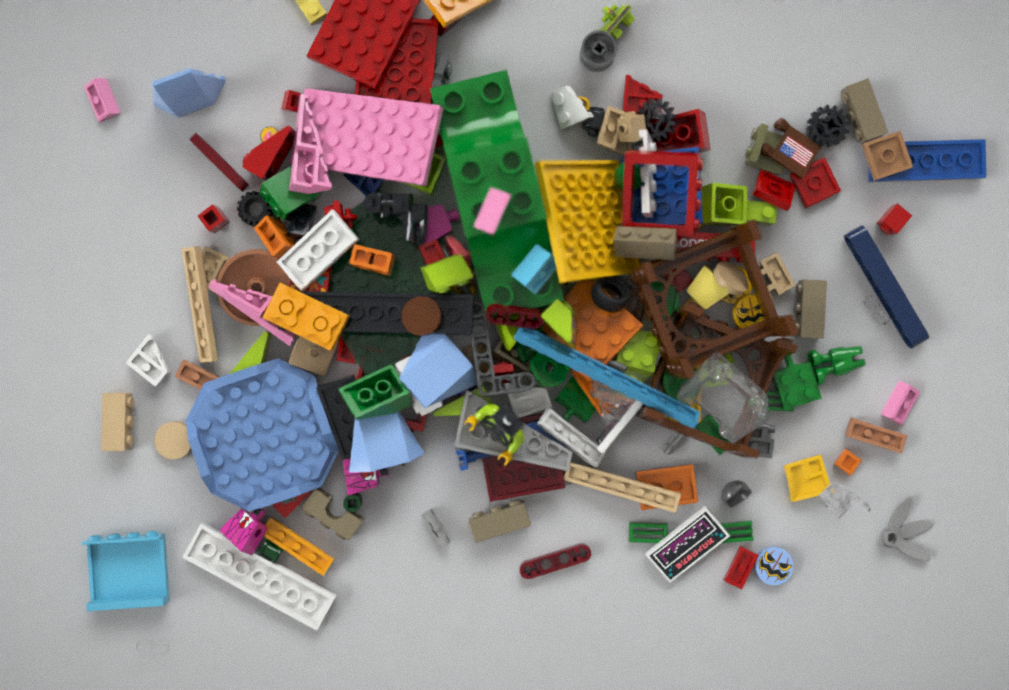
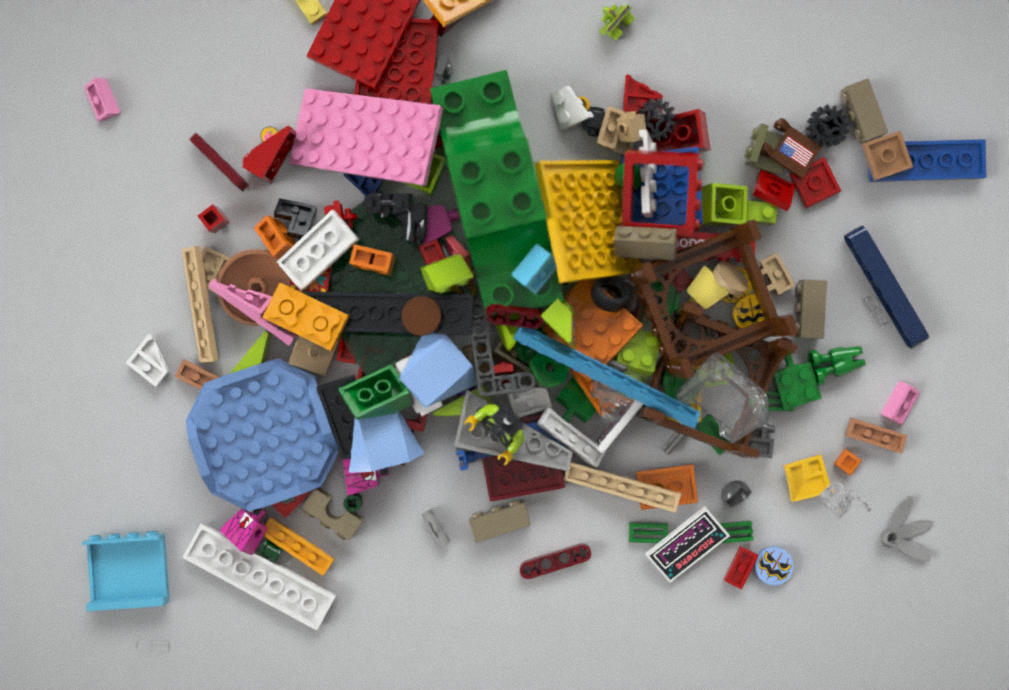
(117, 421): tan brick -> none
(172, 440): tan tile -> none
(186, 91): light blue wedge -> none
(244, 205): black tyre -> none
(283, 201): green panel -> none
(291, 101): red slope -> none
(308, 166): bright pink wedge -> none
(492, 211): bright pink slope -> none
(606, 46): dark grey wheel -> none
(894, 219): red brick -> none

